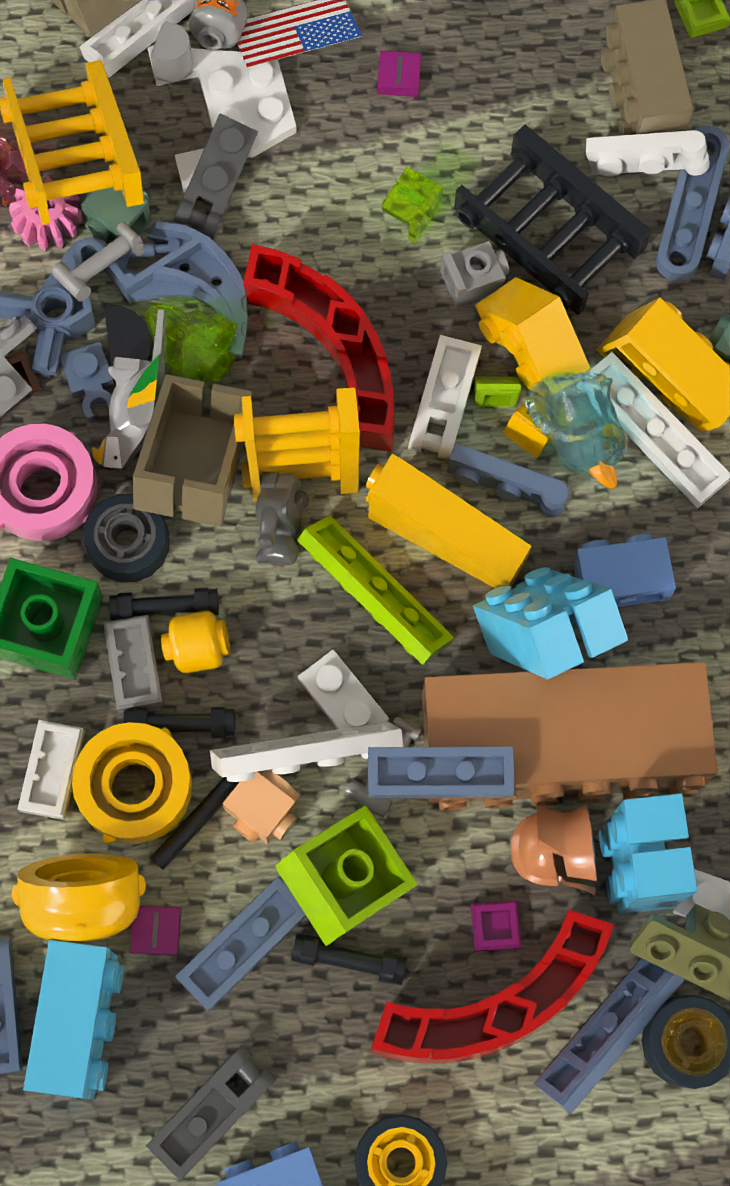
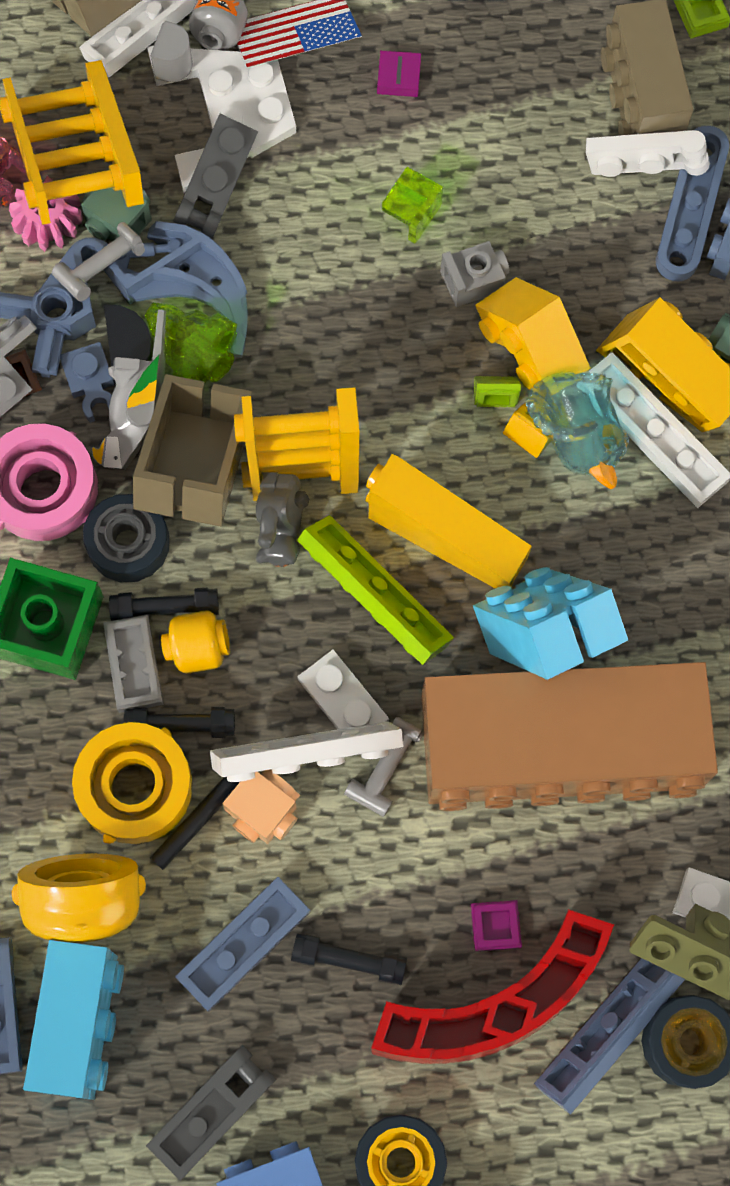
(50, 770): white plate -> none
(156, 931): magenta tile -> none
(339, 323): red brick -> none
(345, 875): lime brick -> none
(440, 772): sand blue plate -> none
(445, 395): white plate -> none
(508, 480): sand blue plate -> none
(556, 848): nougat helmet -> none
(560, 182): black fence -> none
(633, 570): medium blue brick -> none
(643, 871): medium azure piece -> none

